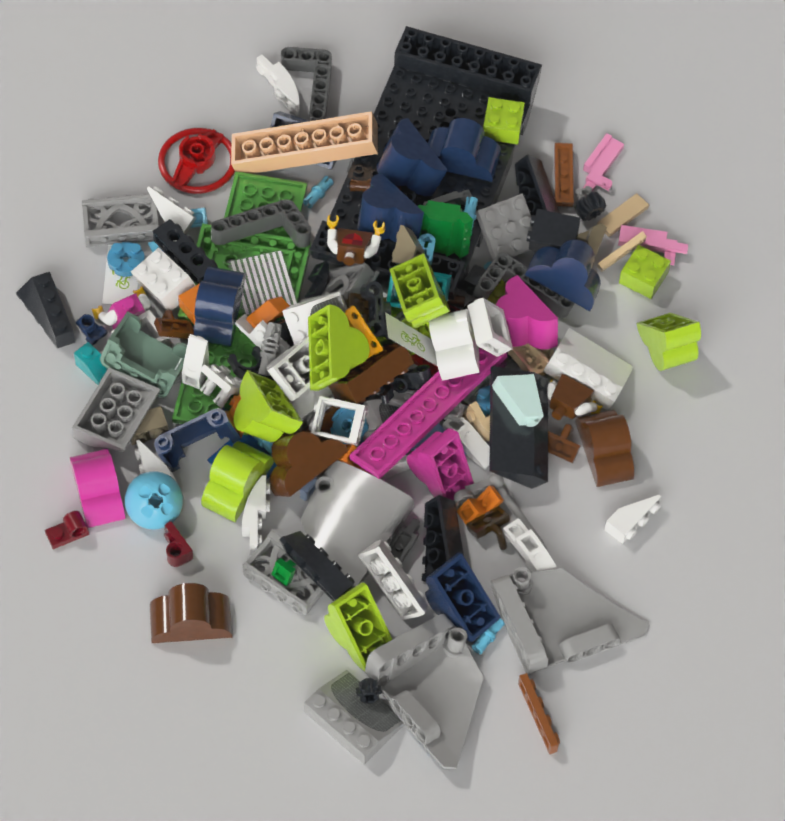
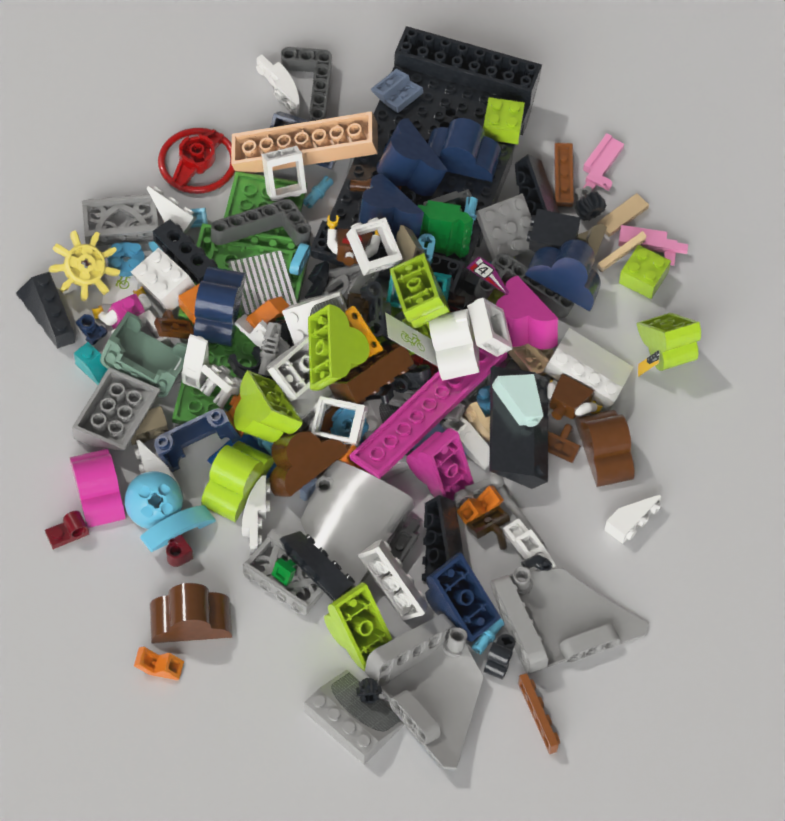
(75, 269): none -> light yellow gear
(161, 665): none -> orange slope
(176, 525): none -> medium azure slope
(279, 158): none -> white window
(300, 259): none -> medium azure beam
(381, 225): none -> white window
(397, 90): none -> sand blue slope
(488, 273): none -> sticker
(499, 656): none -> black piece
(538, 562): none -> black arm
(648, 363): none -> yellow sticker

